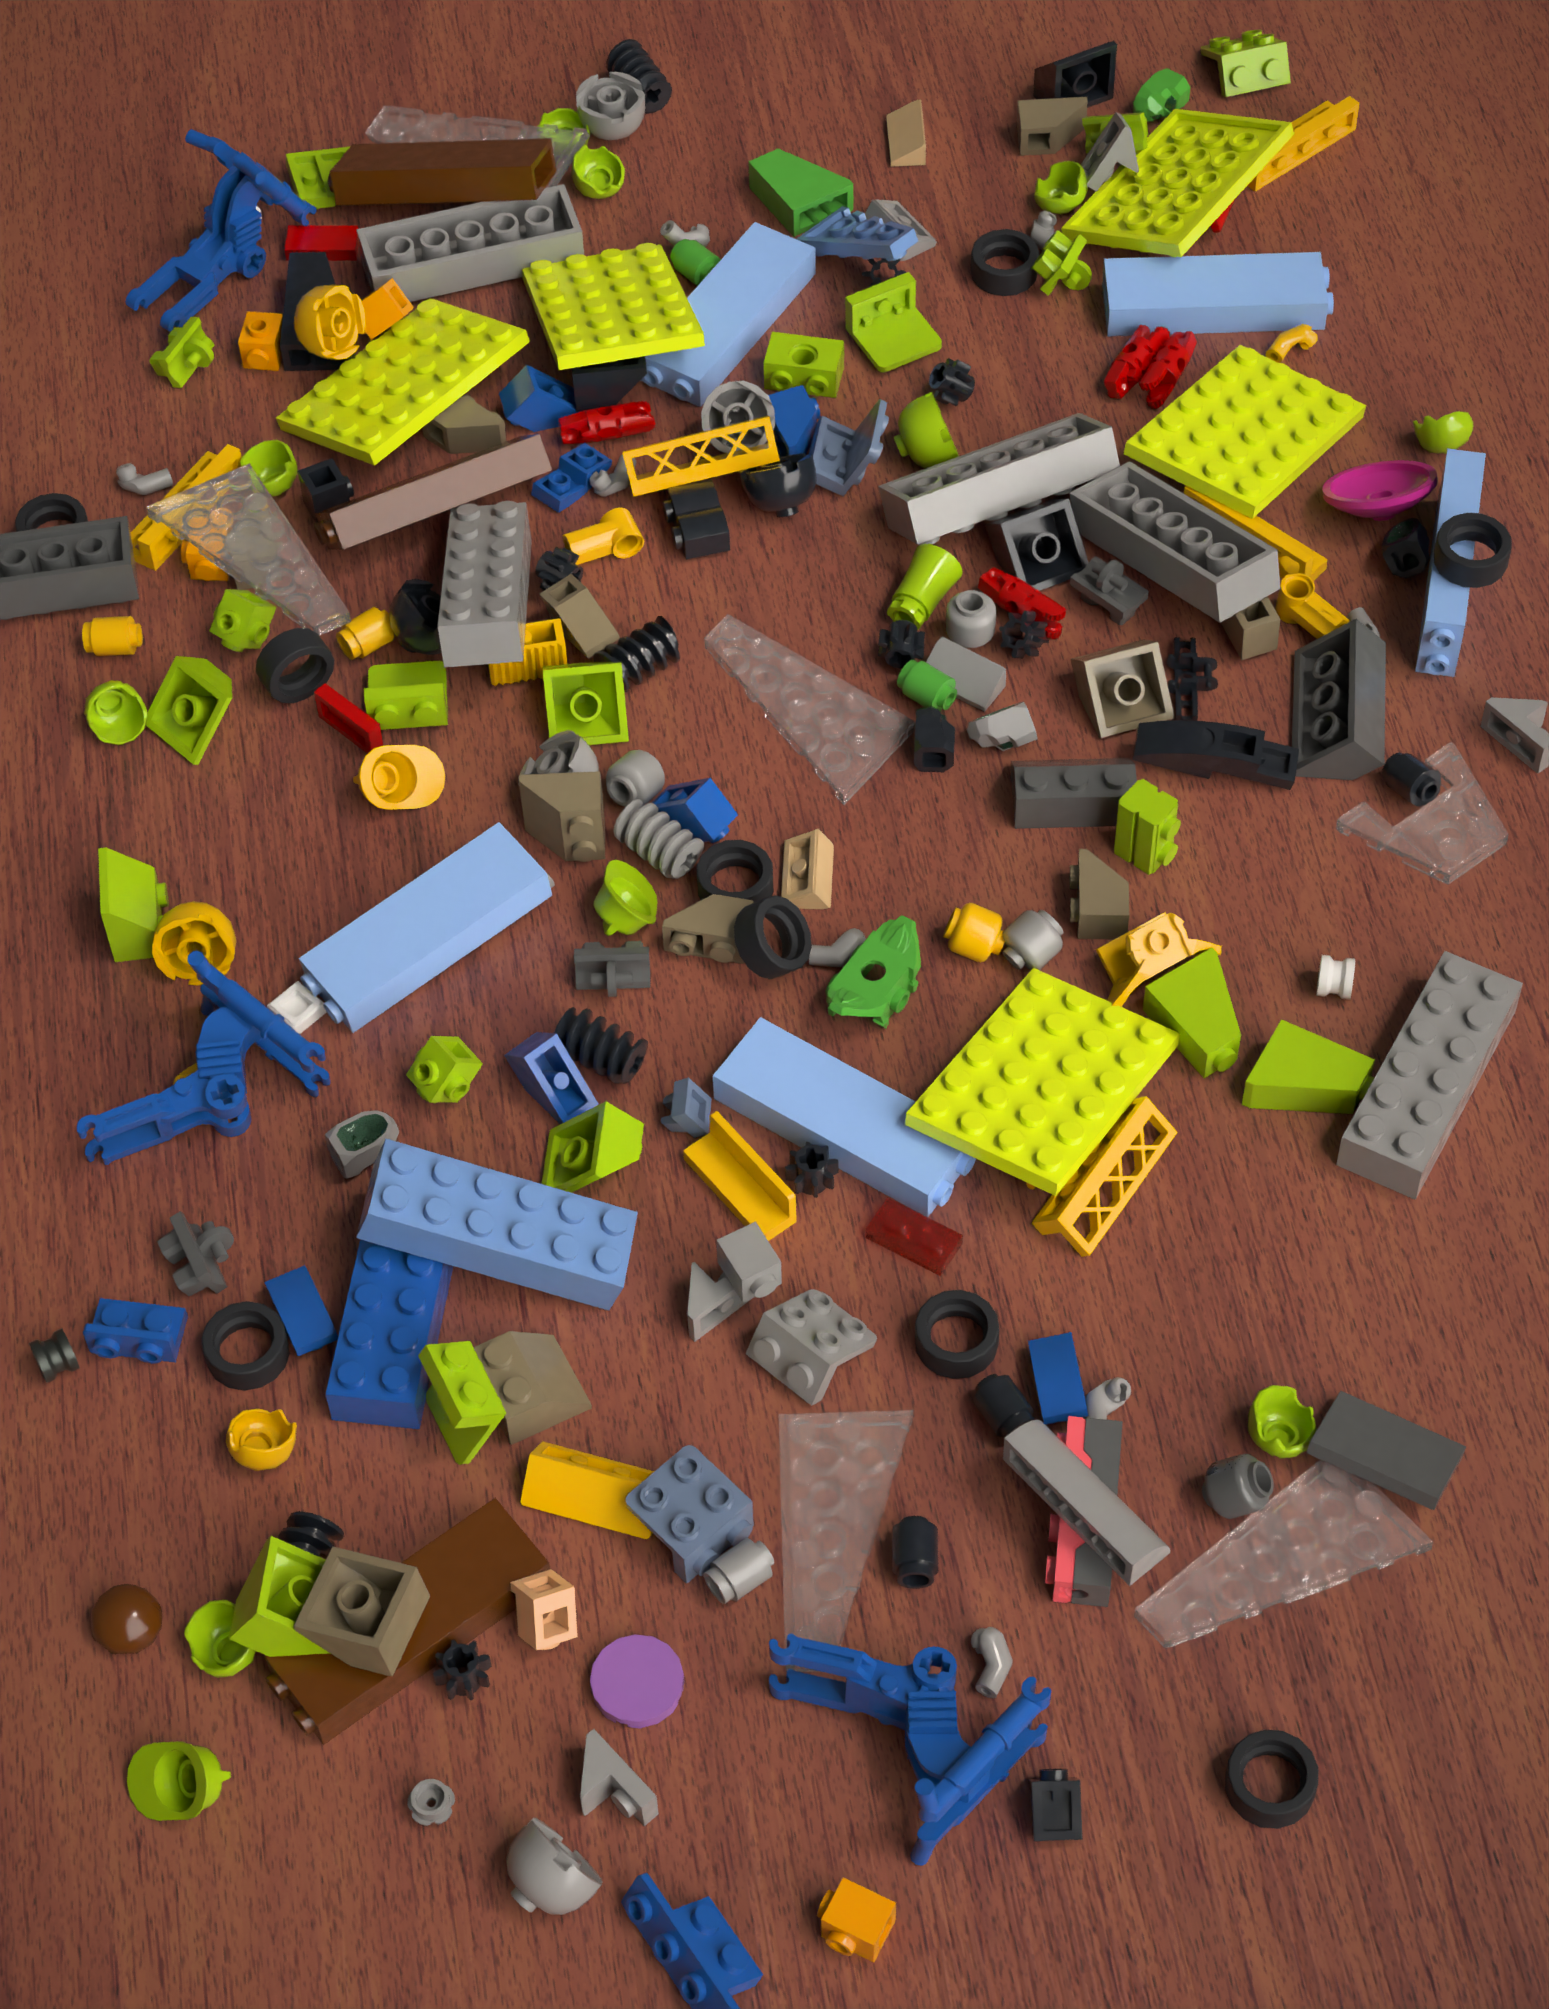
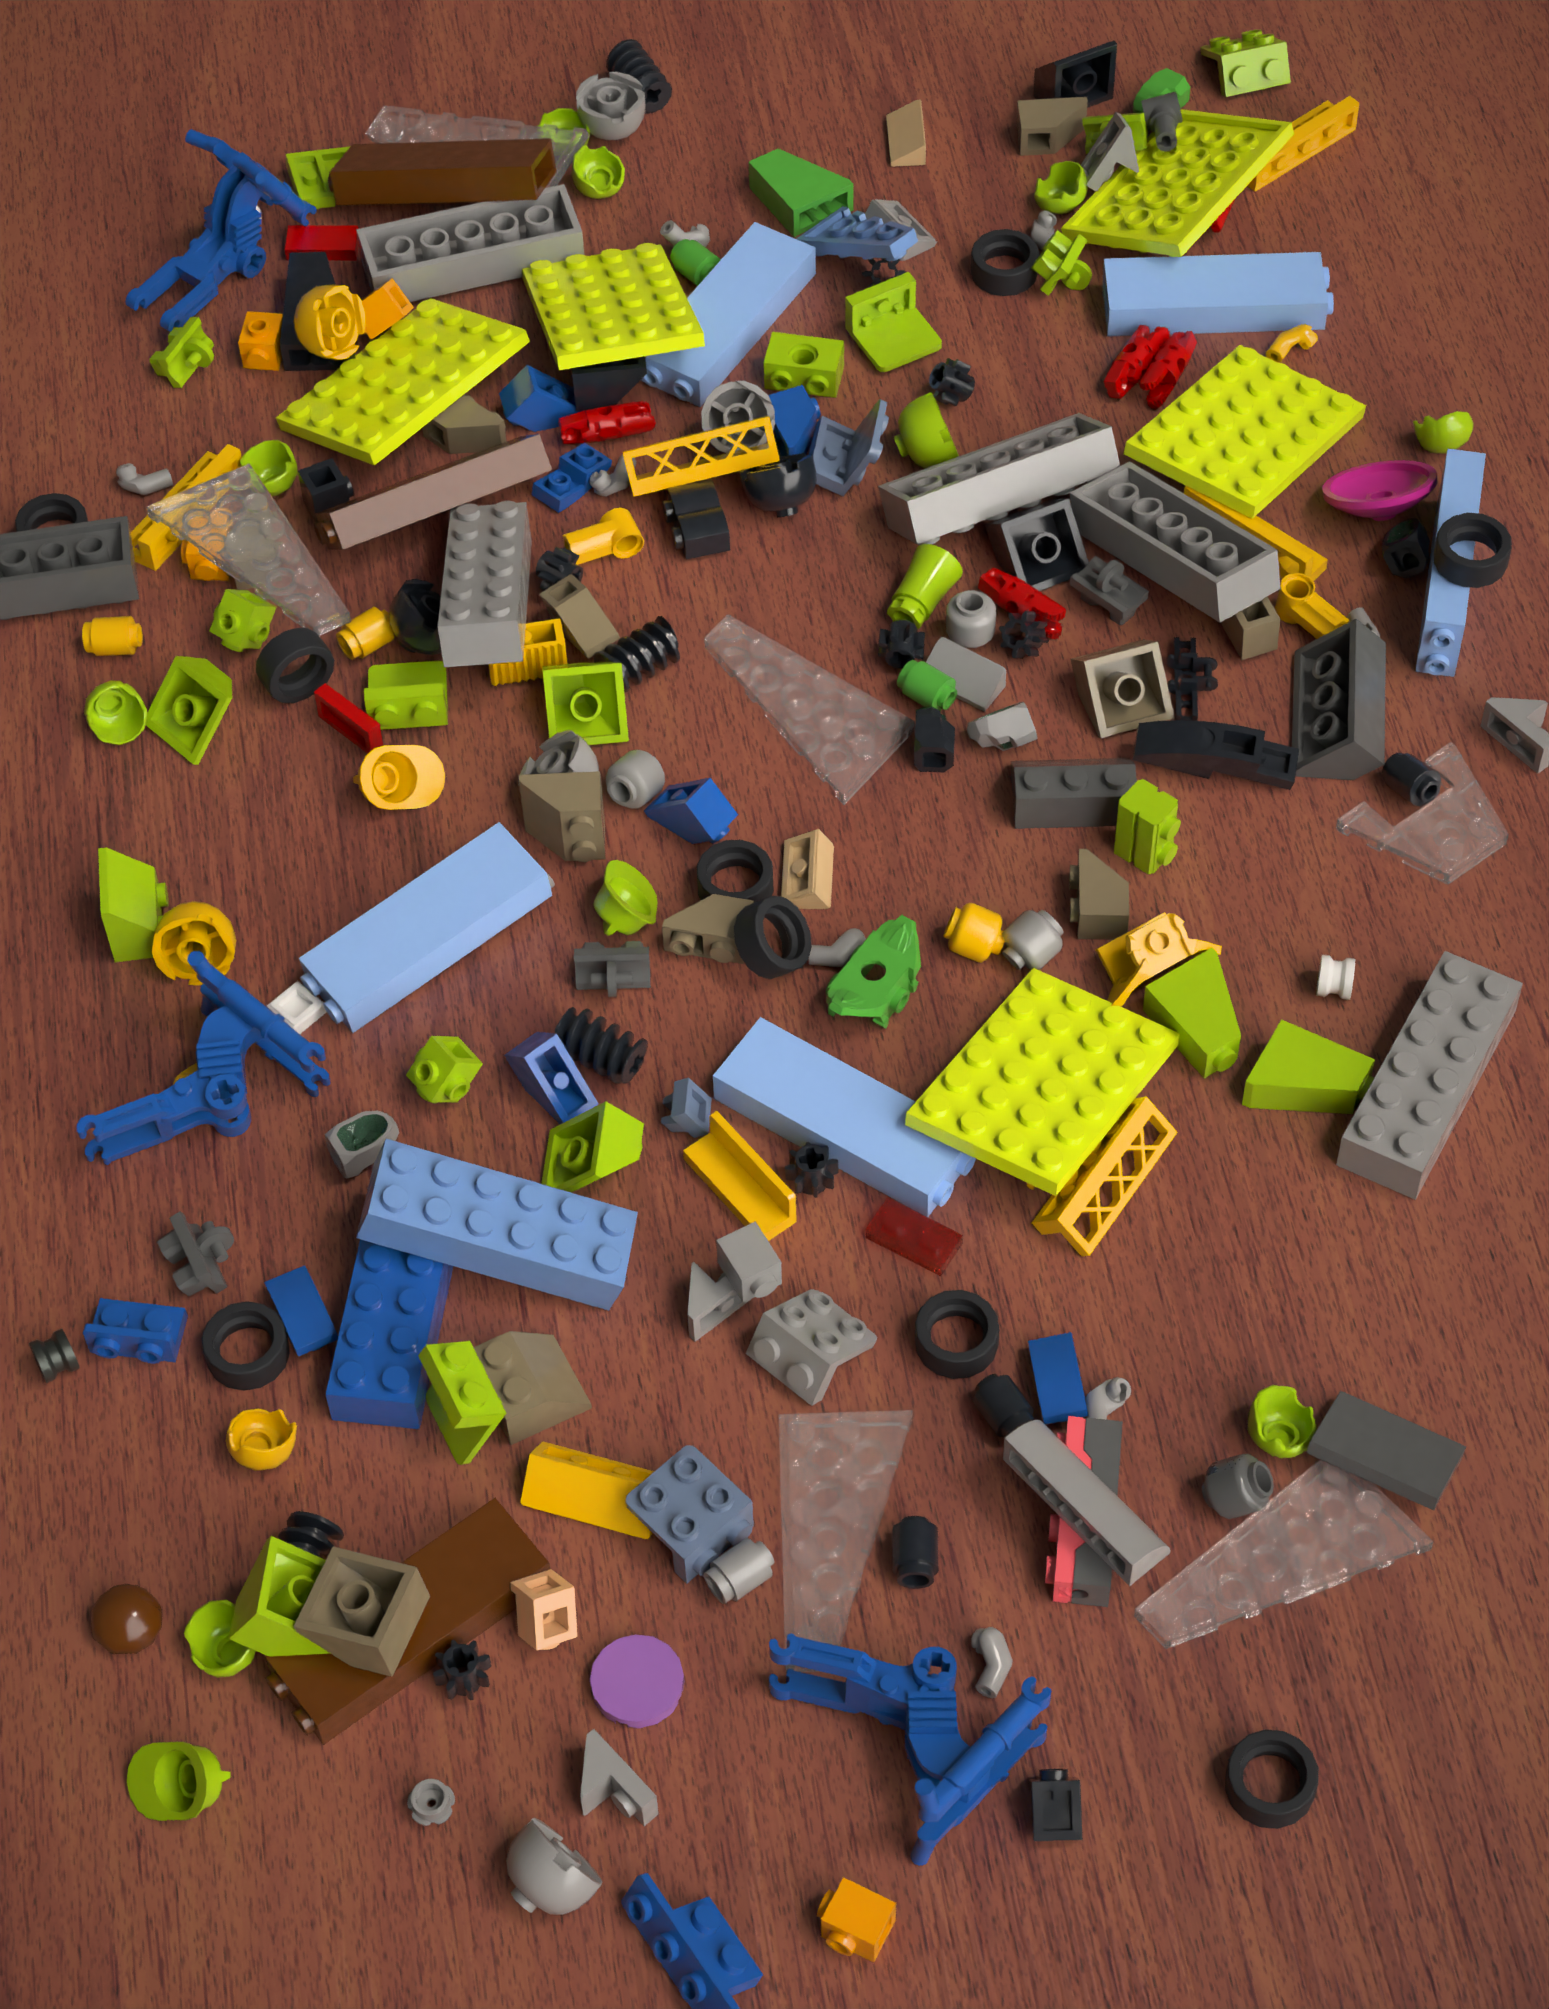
(657, 839): light grey piece -> none
(1162, 117): none -> dark grey pin

